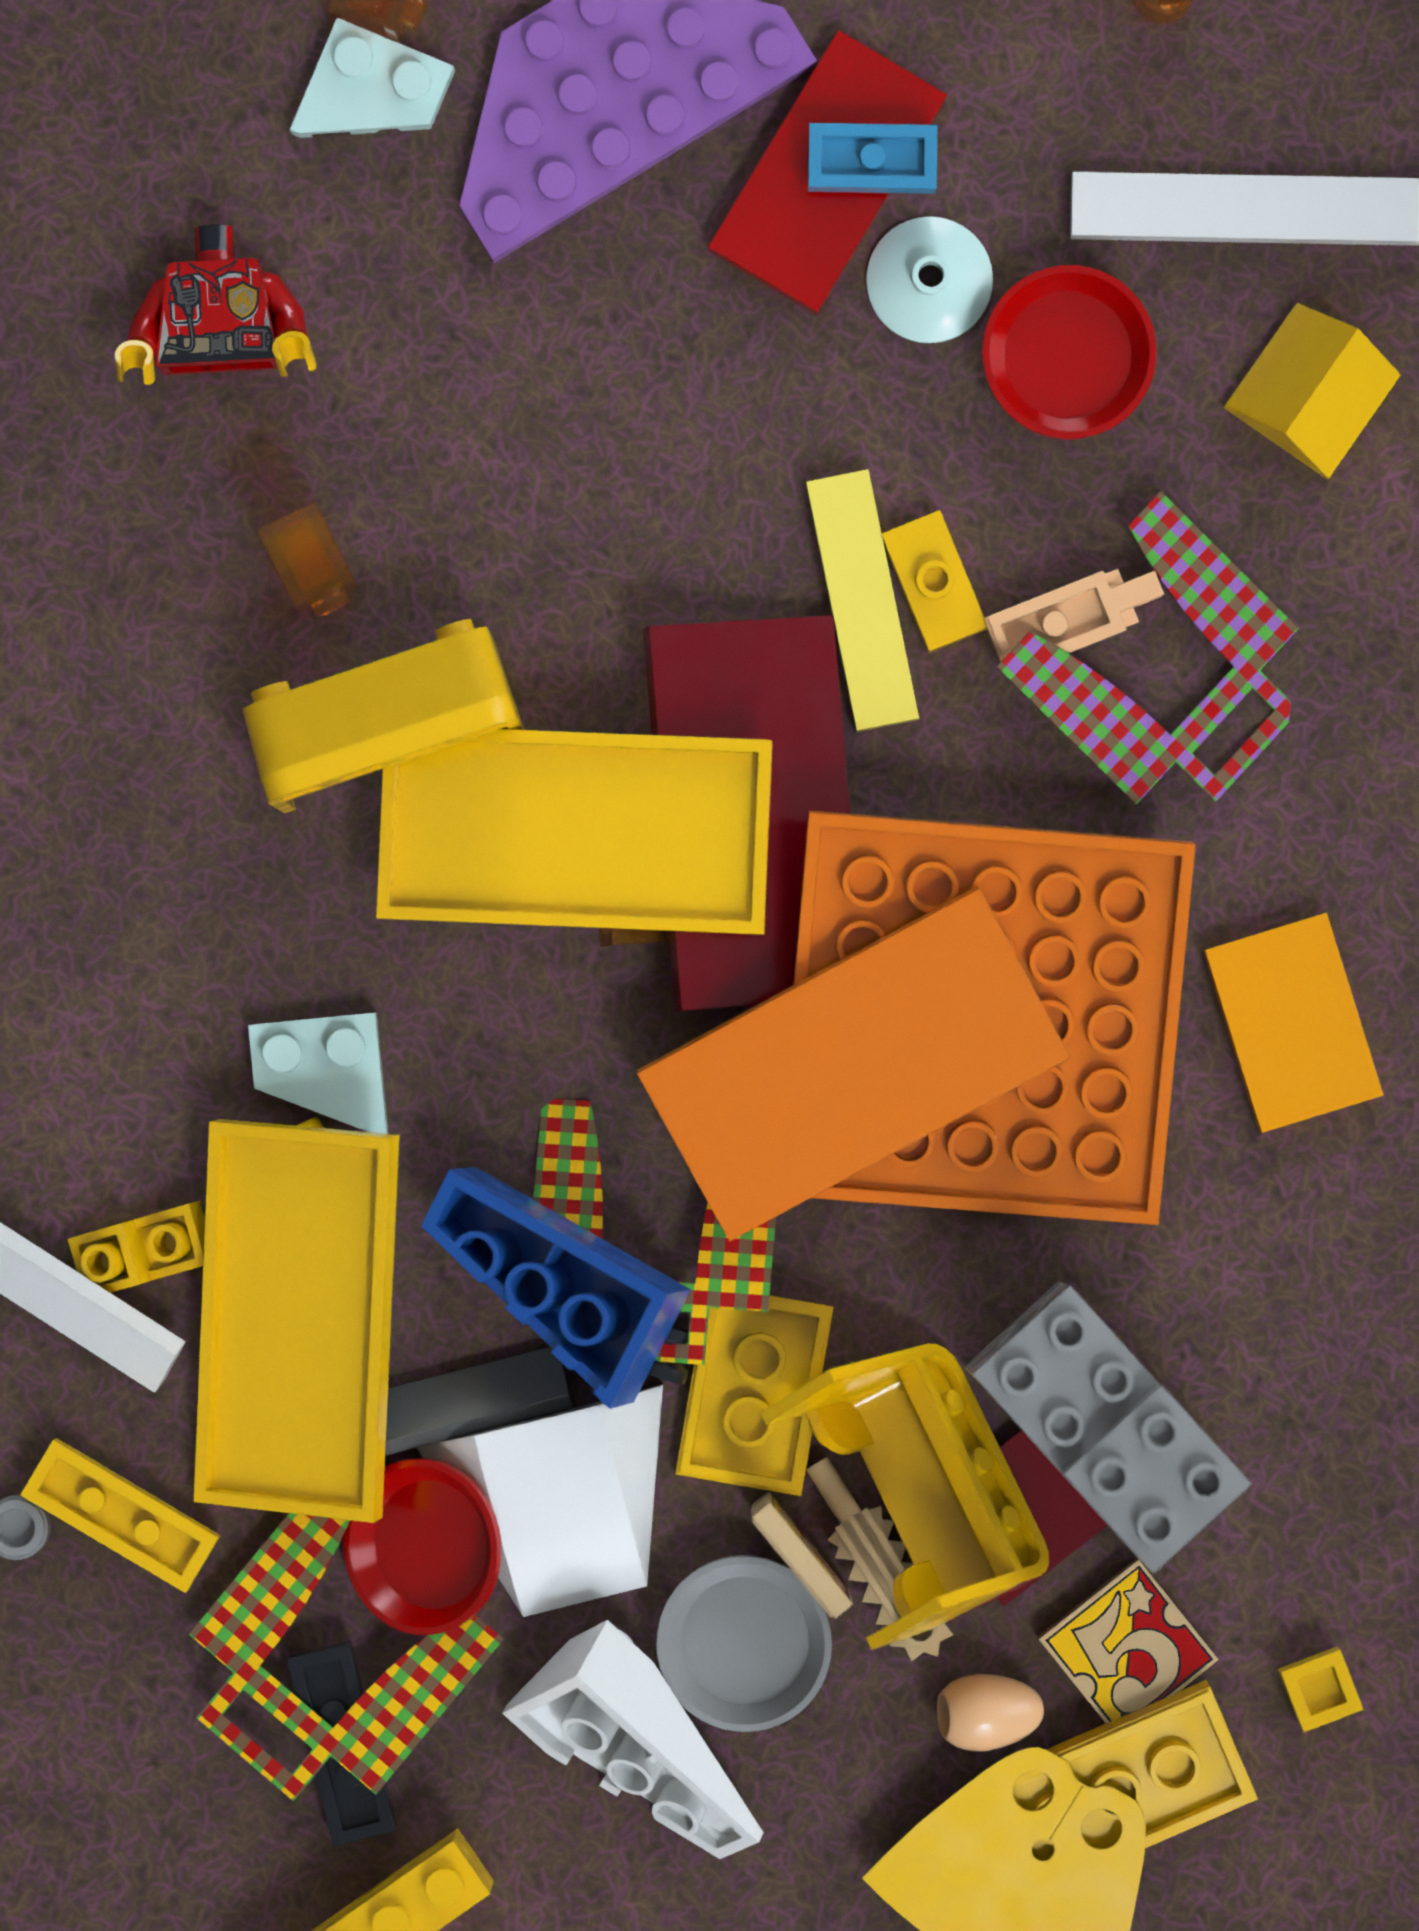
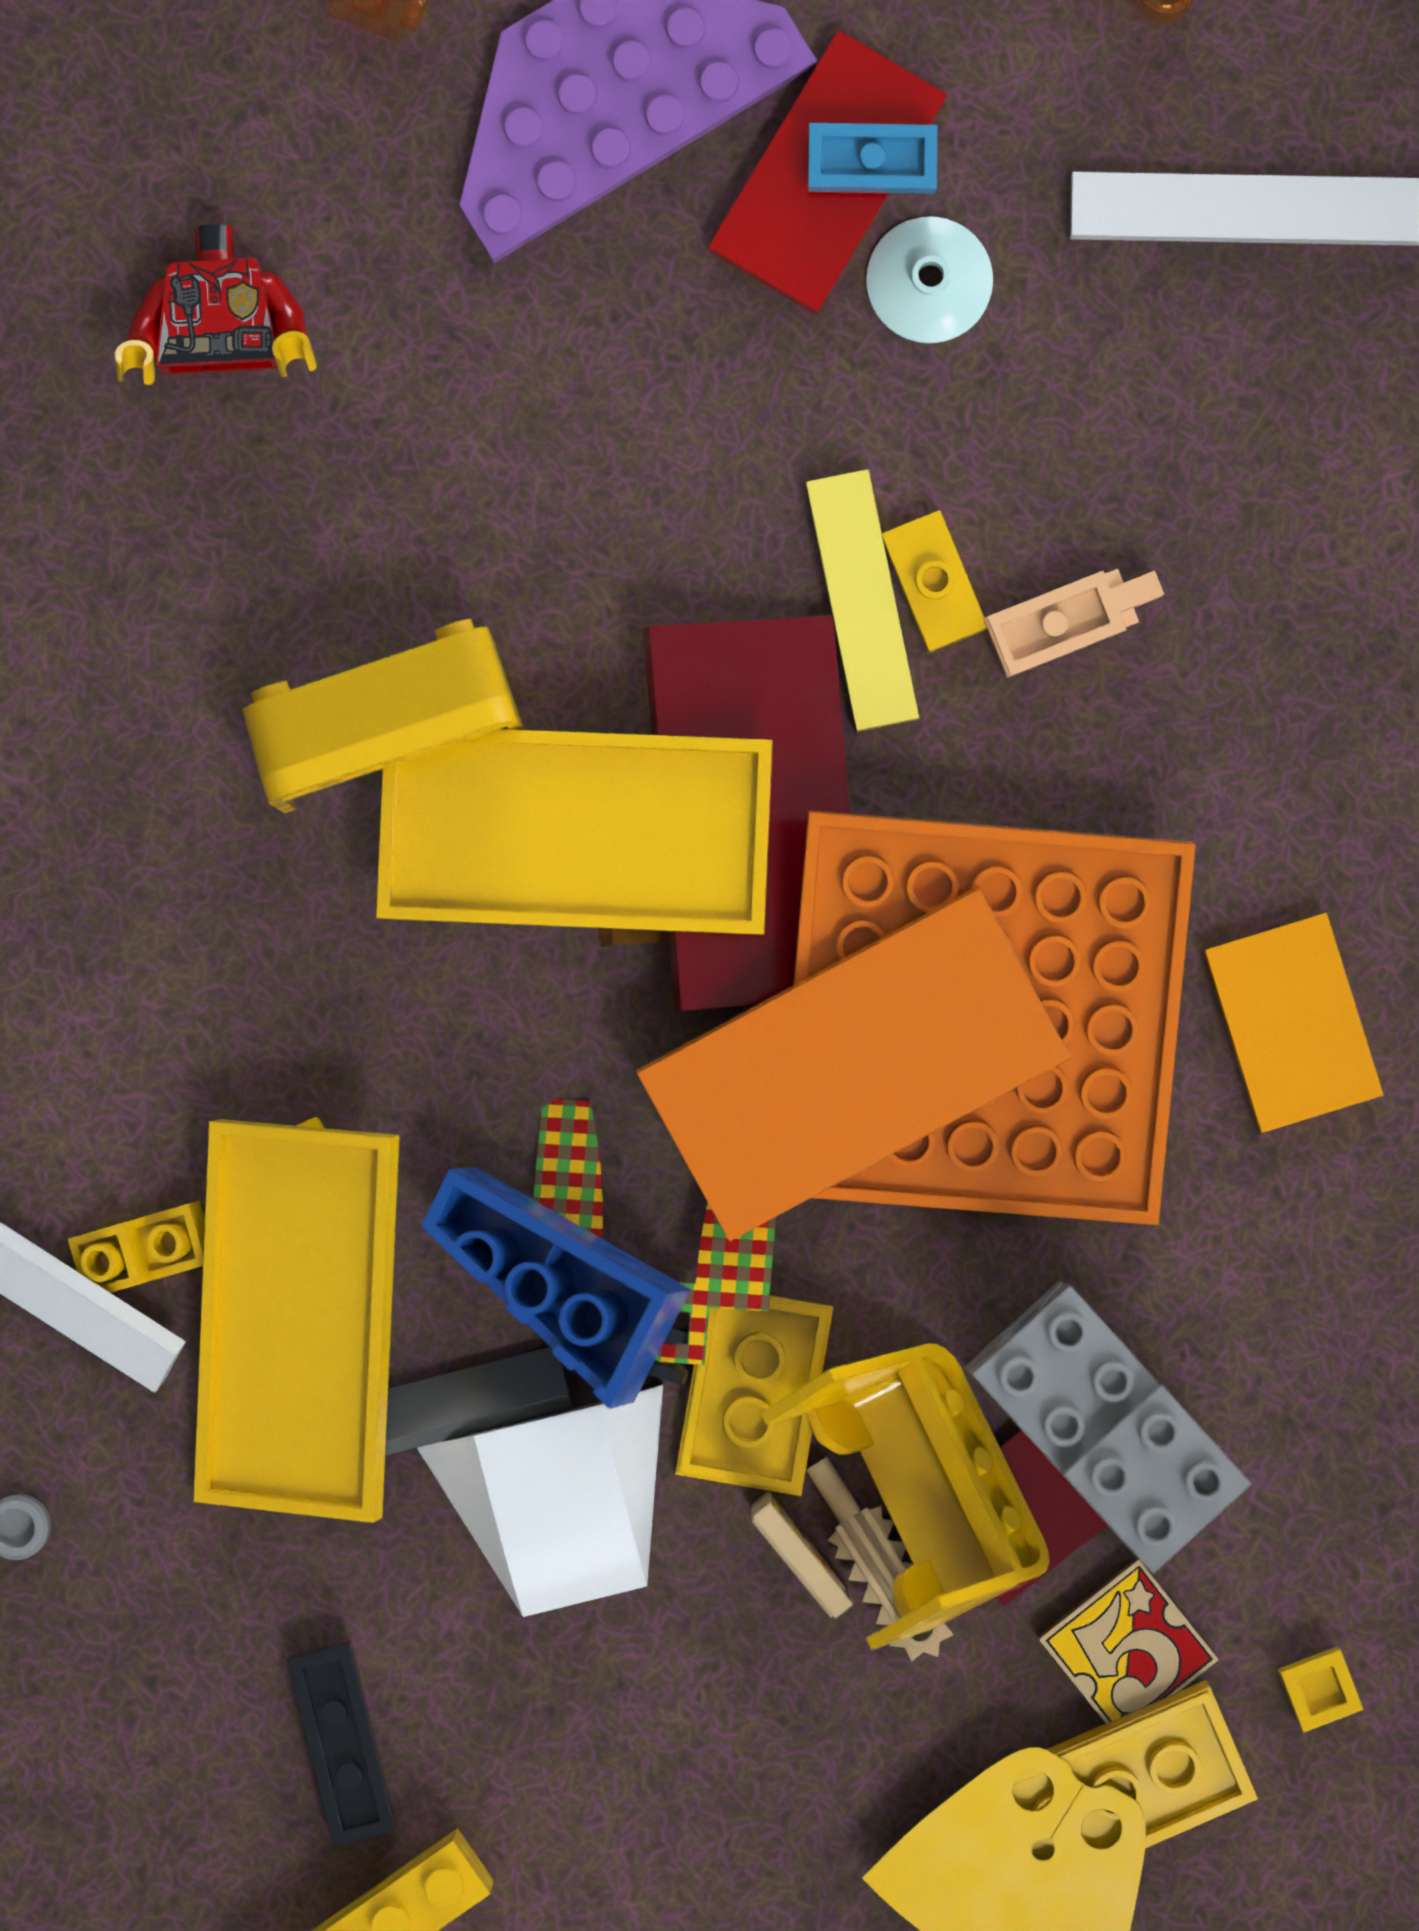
(120, 1515): yellow plate -> none
(309, 560): clear orange slope -> none
(324, 1067): light aqua wing -> none
(370, 86): light aqua wing -> none
(383, 1722): piece -> none
(430, 1553): red piece -> none
(622, 1718): white wedge -> none
(743, 1643): light grey piece -> none
(987, 1712): light nougat animal -> none
(1069, 352): red piece -> none
(1117, 730): piece -> none
(1314, 388): yellow slope -> none

